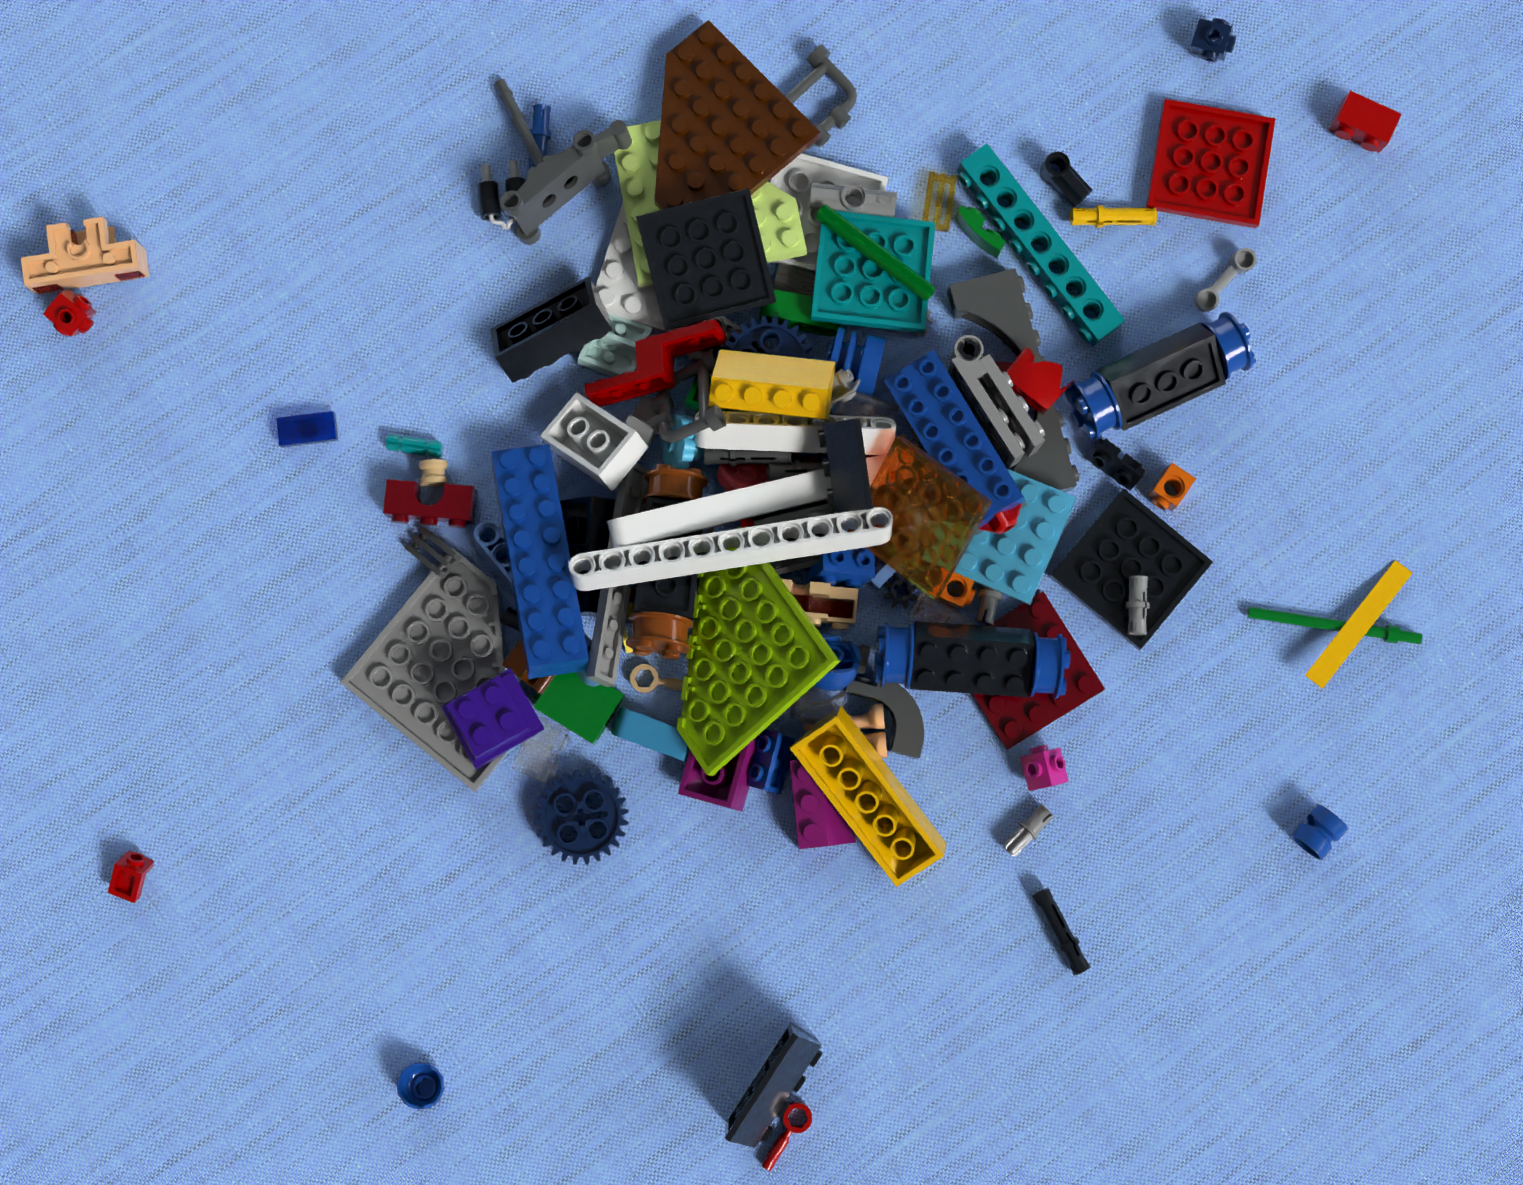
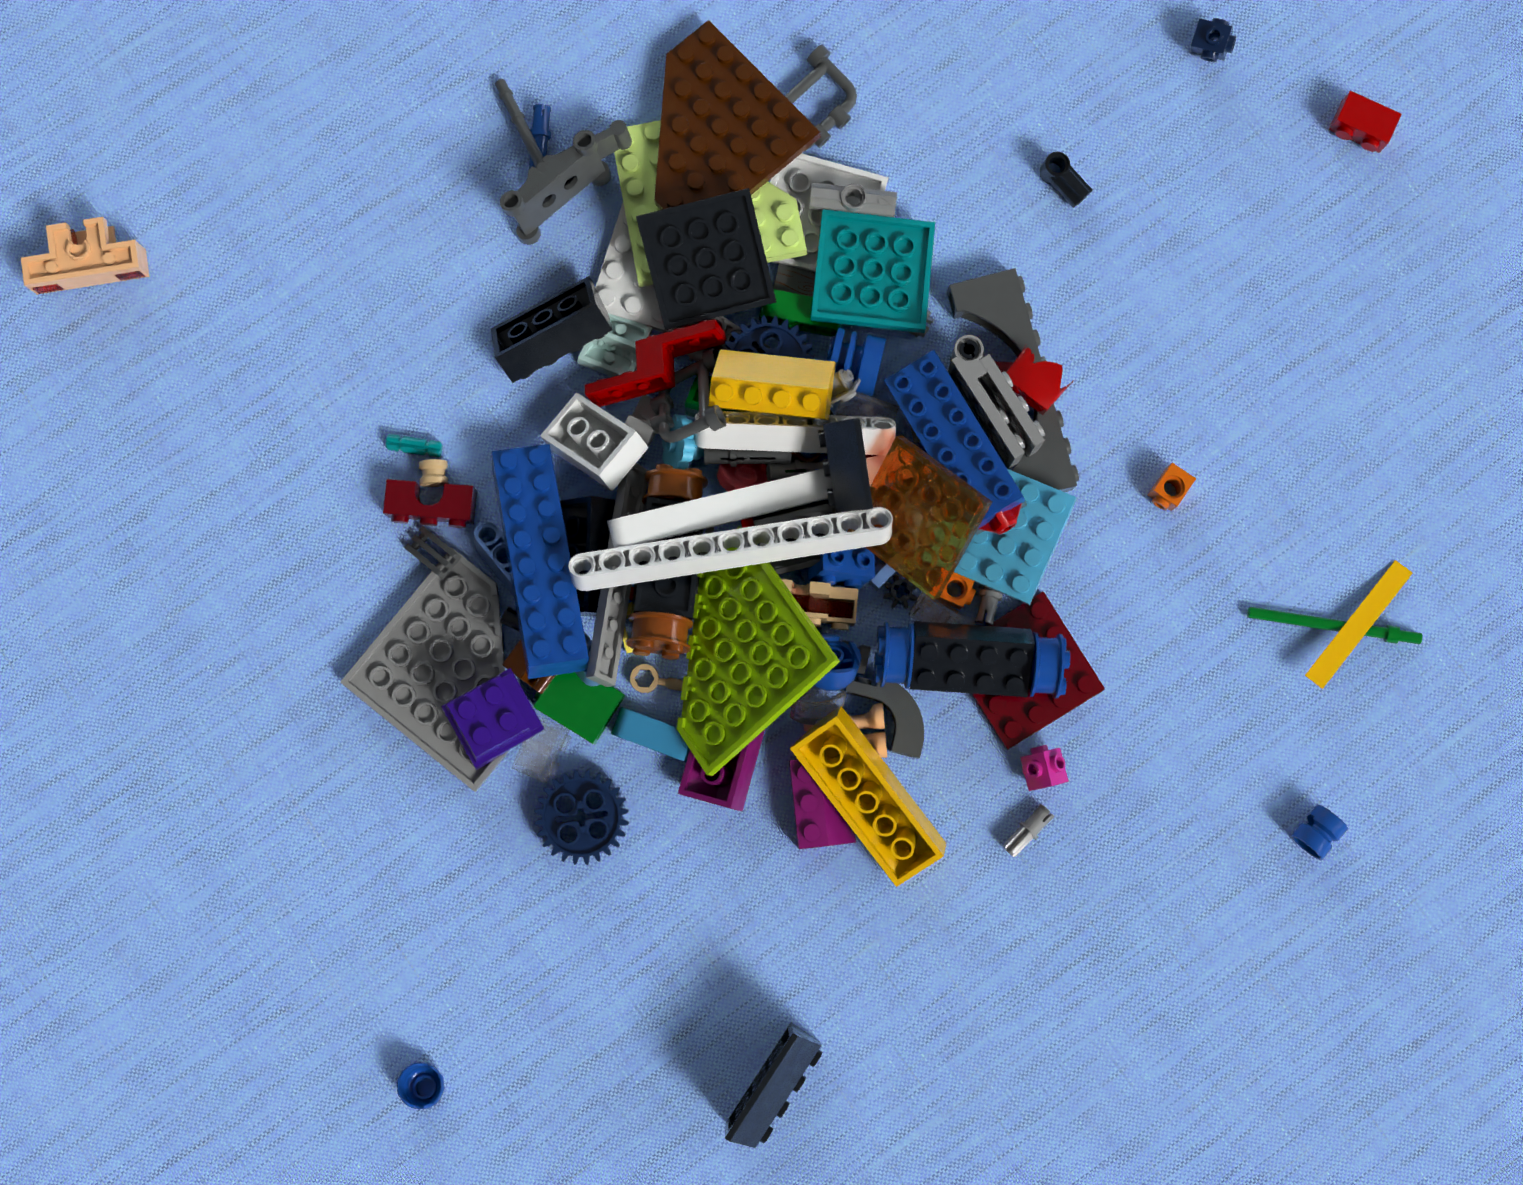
(70, 313): red brick -> none
(129, 876): red bracket -> none
(307, 429): clear blue plate -> none
(489, 194): black piece -> none
(770, 761): blue bracket -> none
(783, 1139): red piece -> none
(875, 252): green axle -> none
(942, 179): clear yellow tile -> none
(971, 223): green slope -> none
(986, 163): teal brick -> none
(1065, 939): black pin -> none
(1104, 457): black hinge -> none
(1112, 216): yellow pin -> none
(1124, 544): black plate -> none
(1137, 605): light grey pin -> none
(1160, 376): black brick -> none
(1210, 163): red plate -> none
(1239, 262): light grey bar -> none

